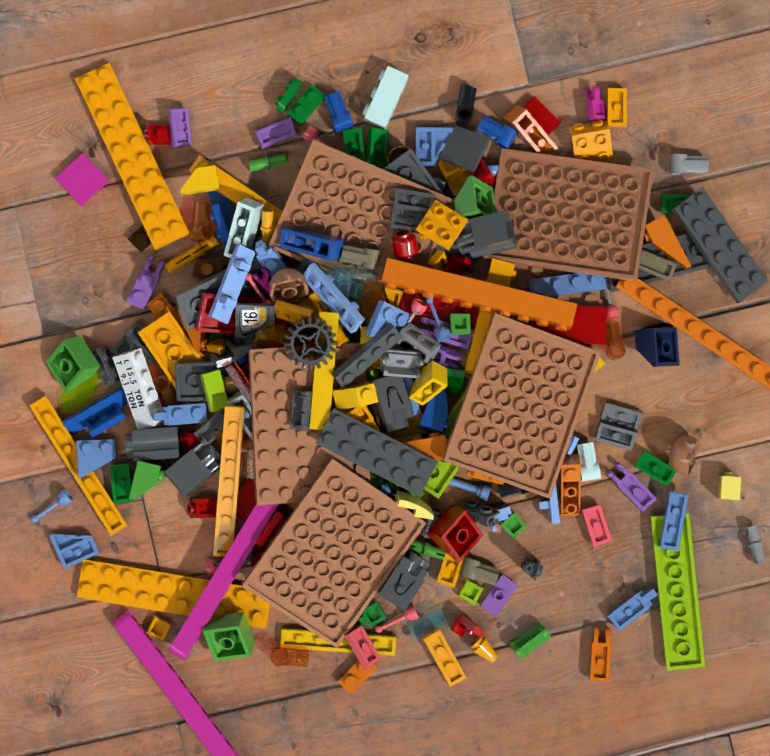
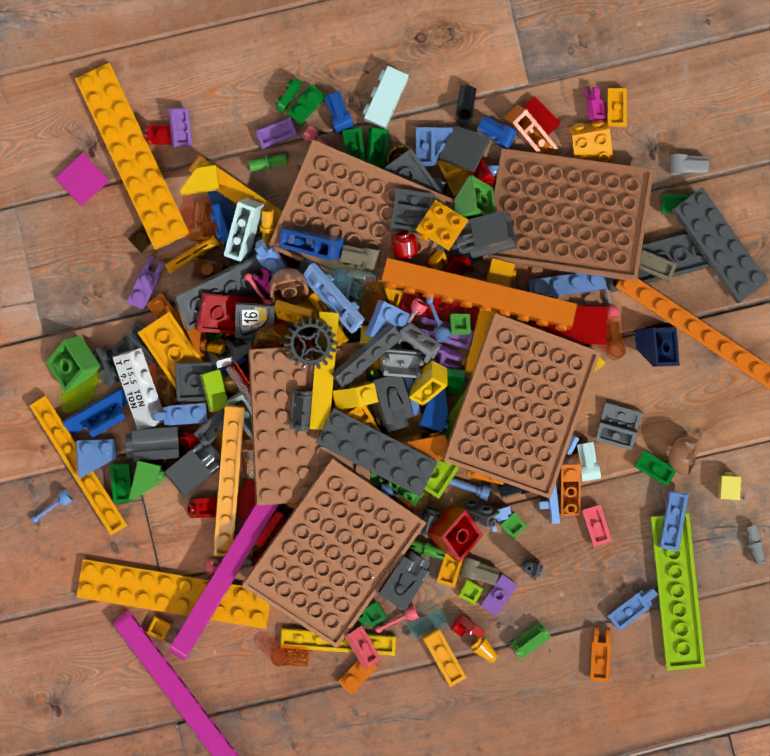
(74, 548): medium blue wing -> none
(230, 637): bright green slope -> none
(232, 284): light blue hinge -> none
(419, 507): light yellow slope -> none
(632, 488): medium lavender hinge -> none
(664, 239): orange slope -> none

